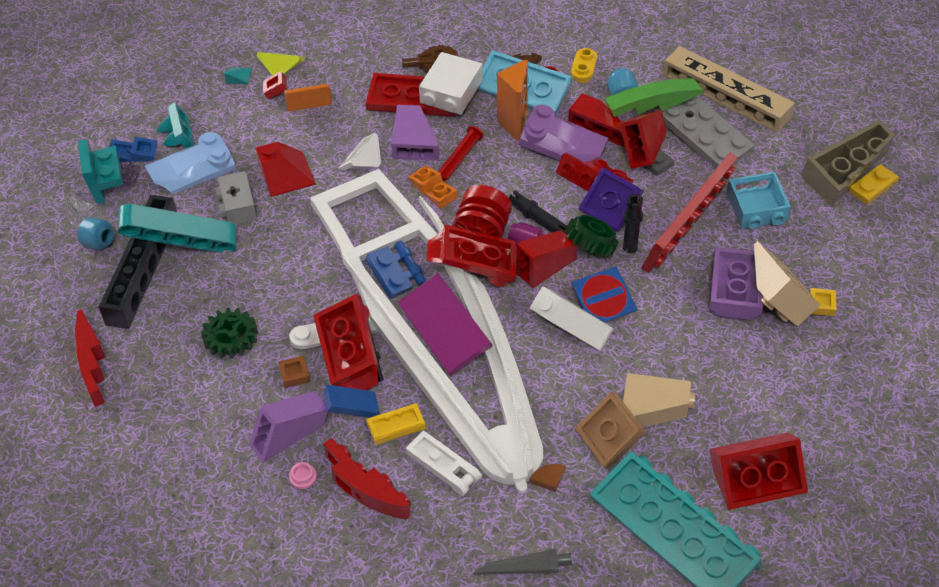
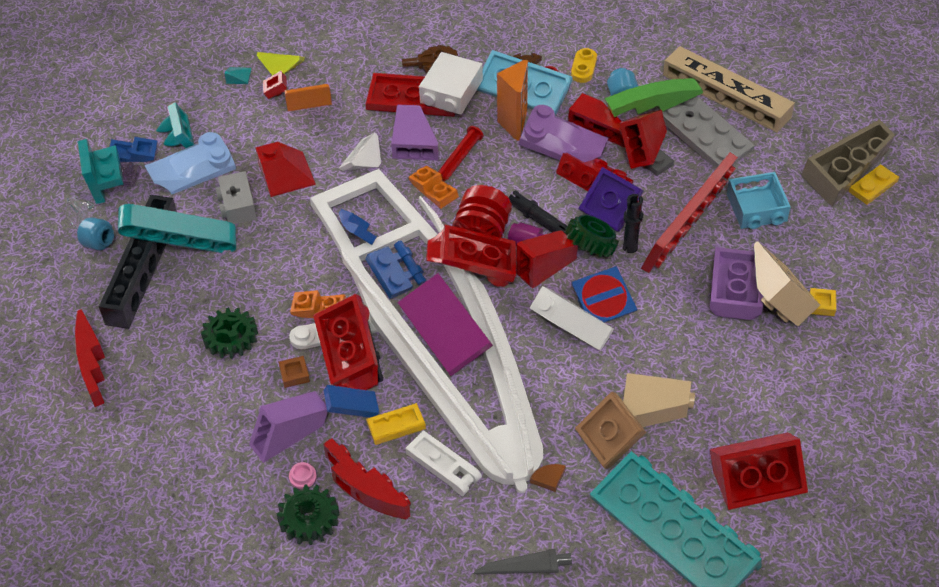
(308, 303): none -> orange slope
(311, 527): none -> dark green gear
(356, 226): none -> blue slope

